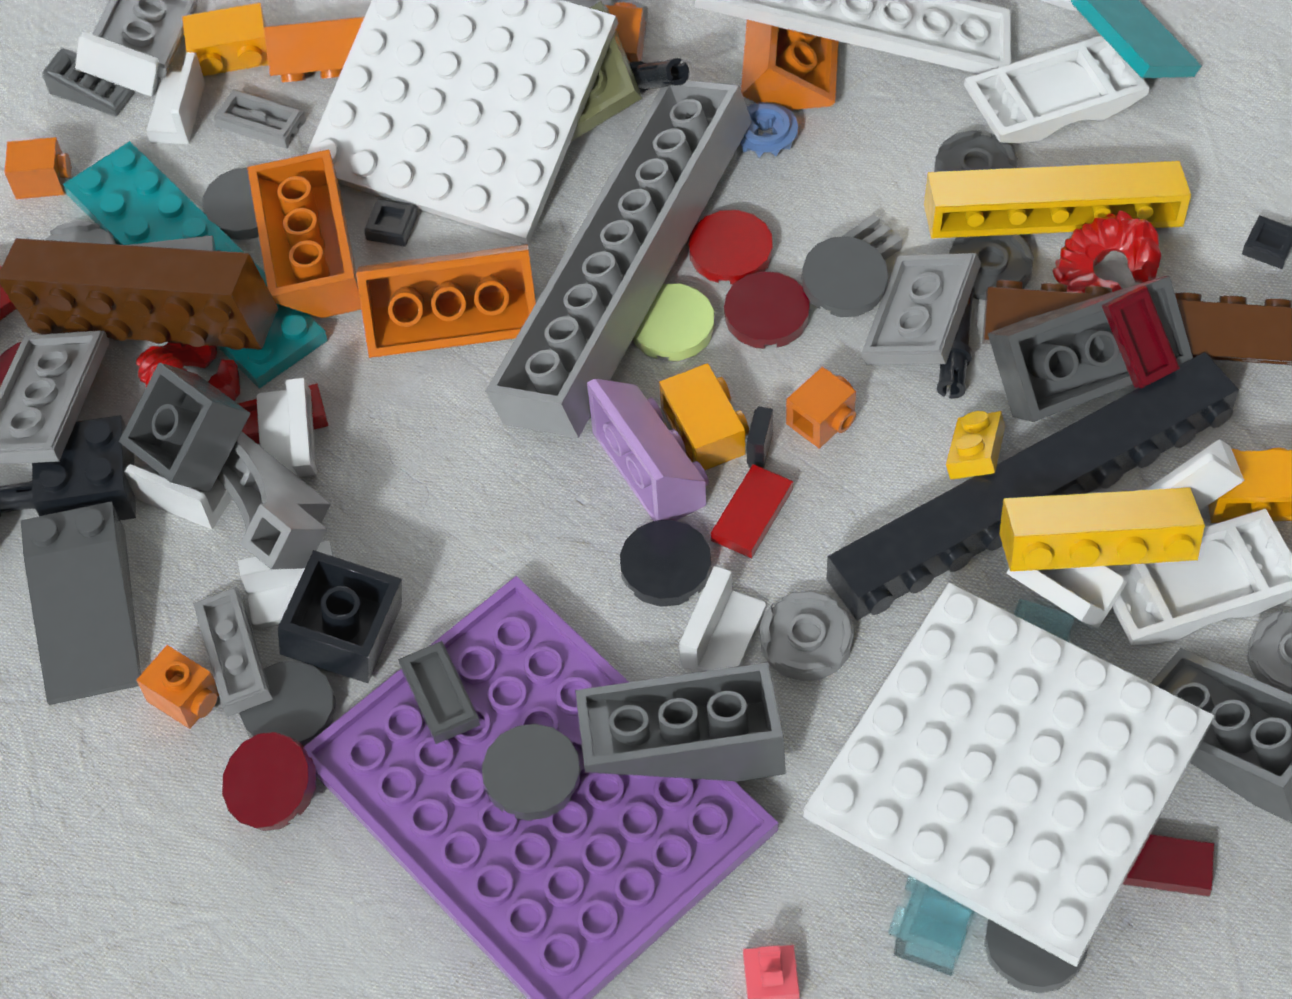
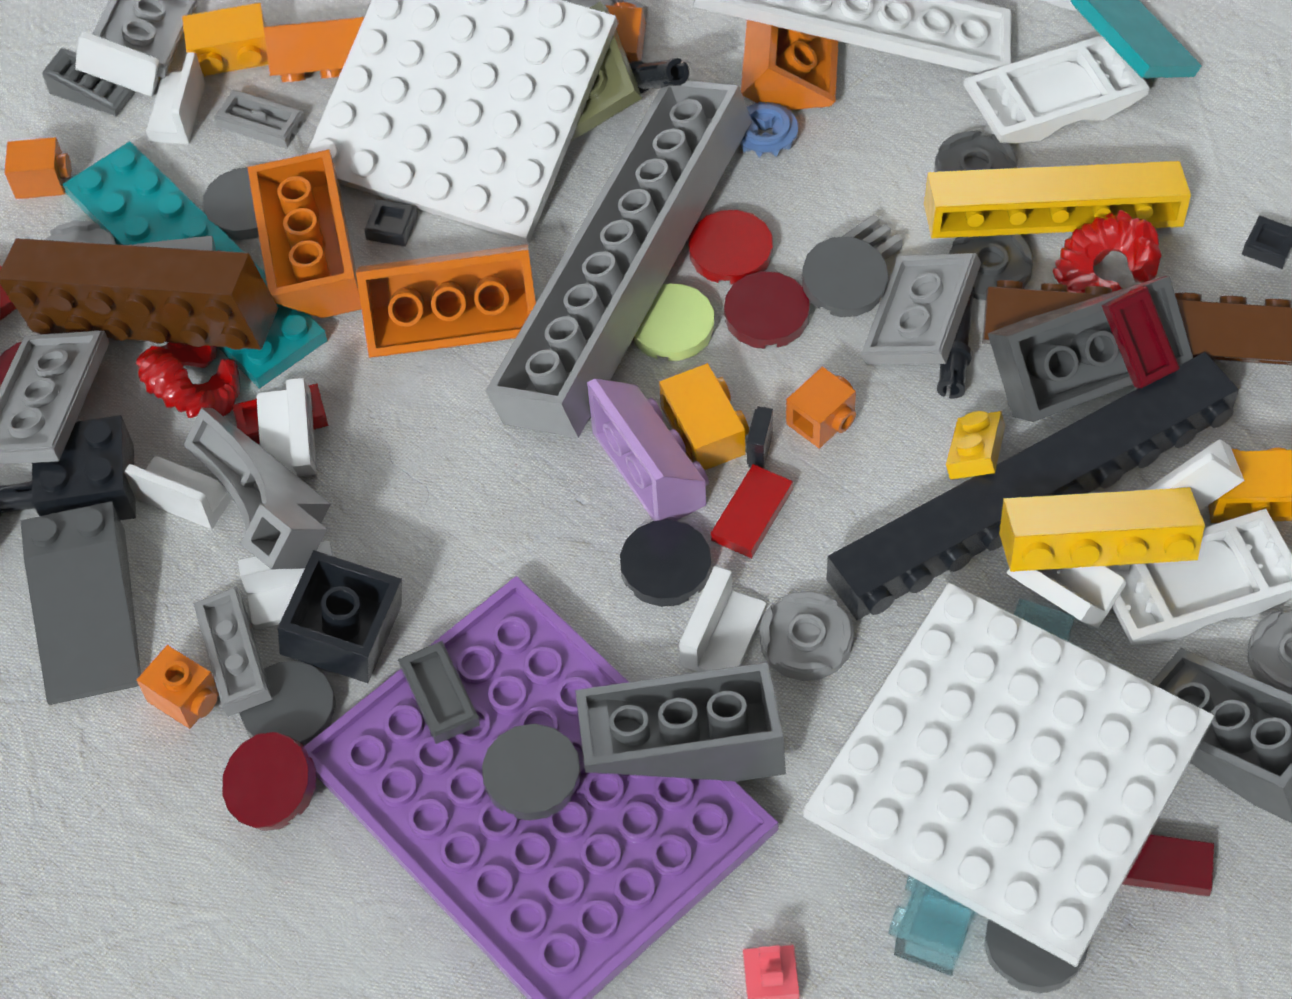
(184, 427): dark grey brick -> none

